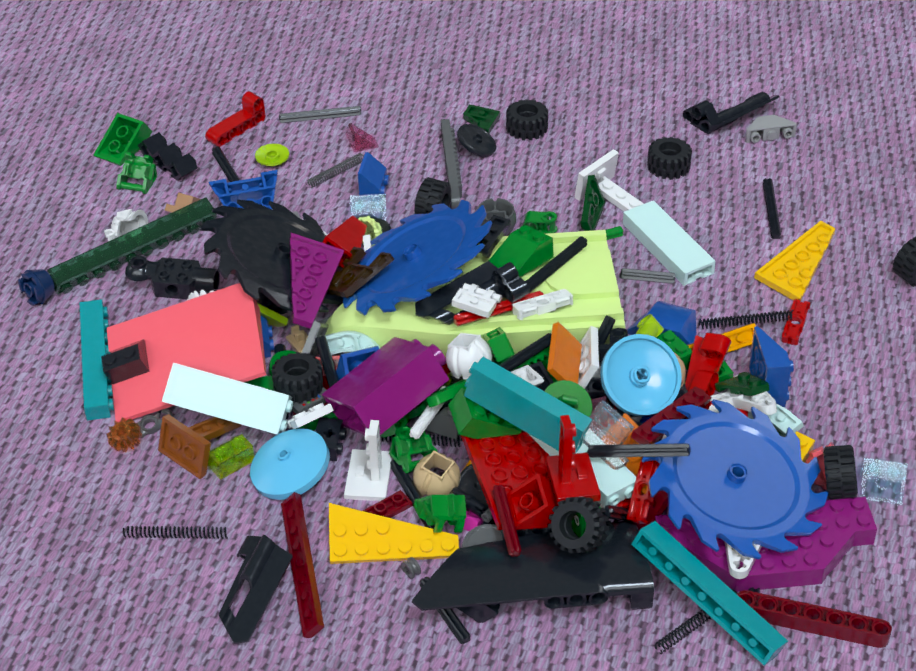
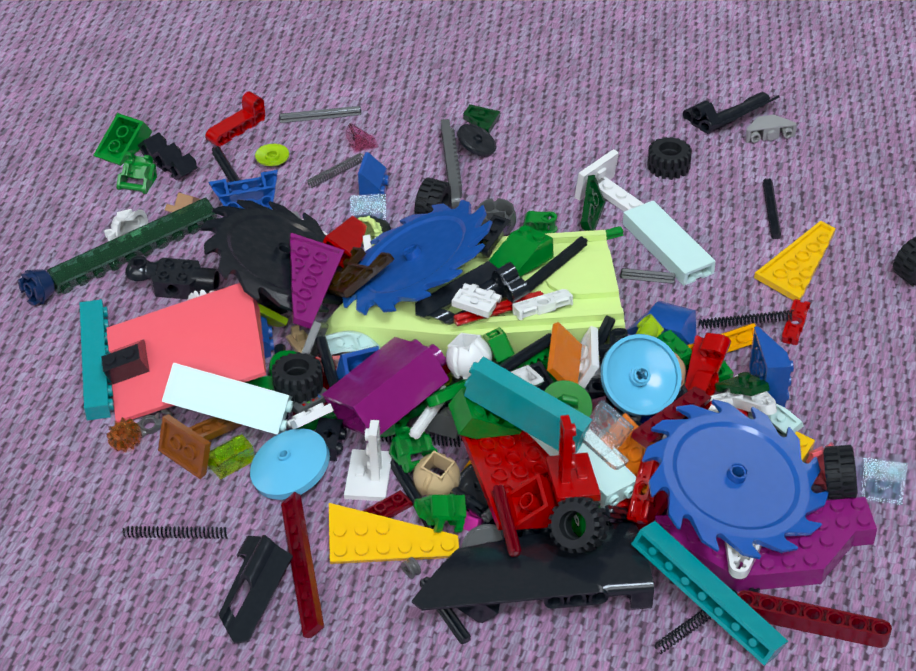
(527, 119): black tyre -> none
(639, 450): black axle -> none

